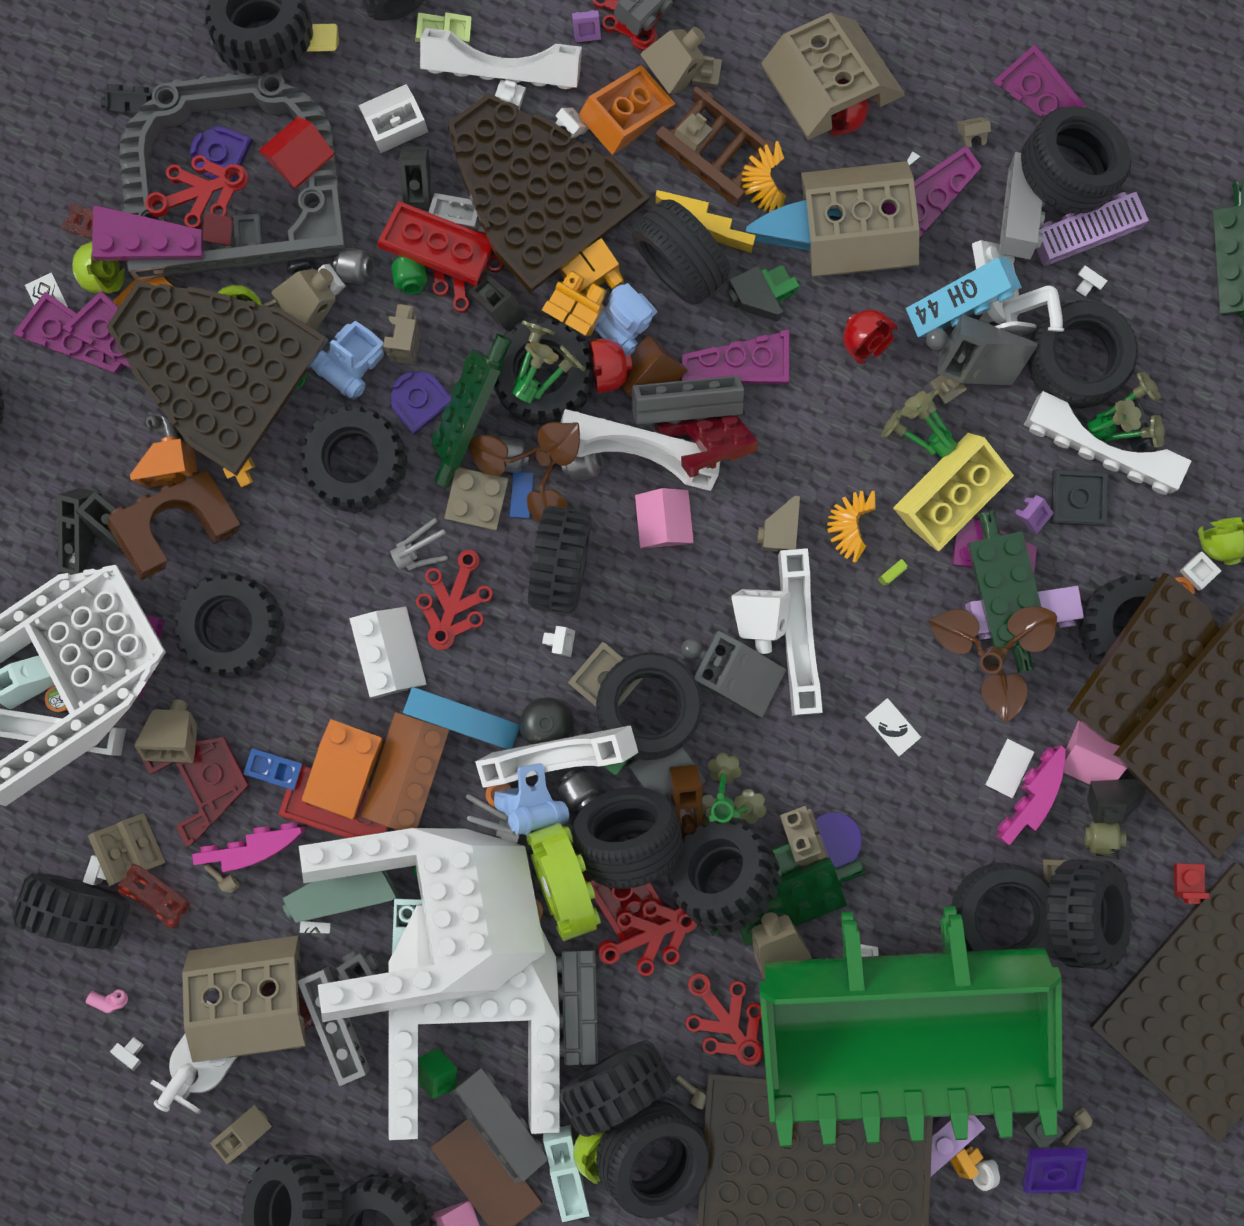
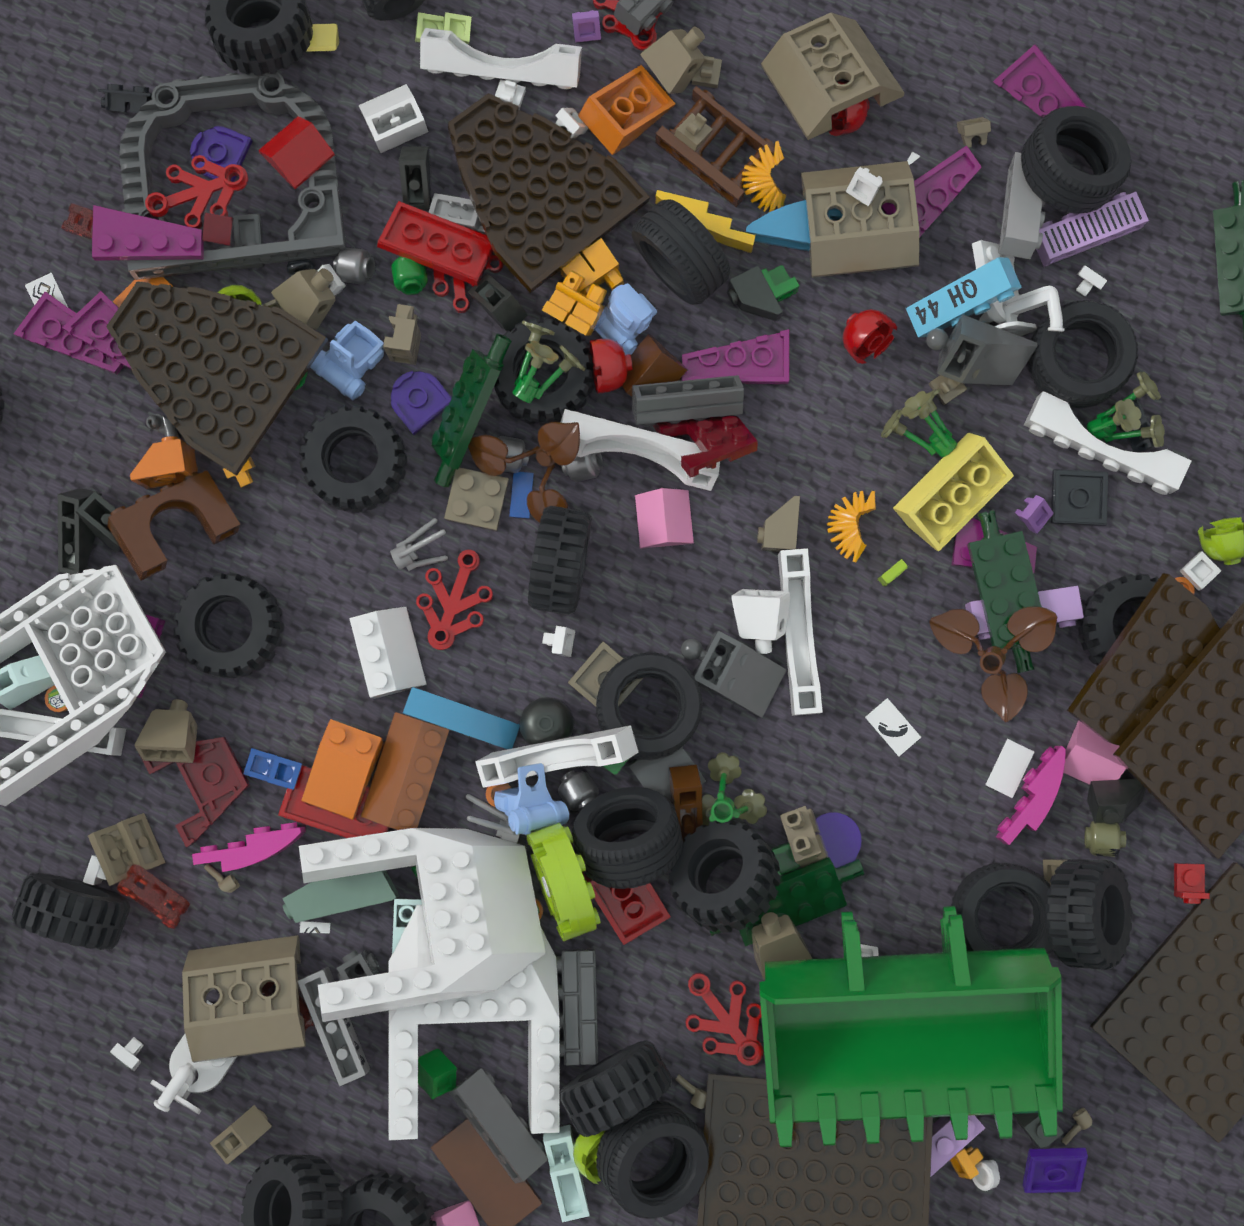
(96, 275): lime cylinder -> none
(108, 1003): bright pink arm -> none
(652, 934): red plant -> none
(864, 186): none -> white tile

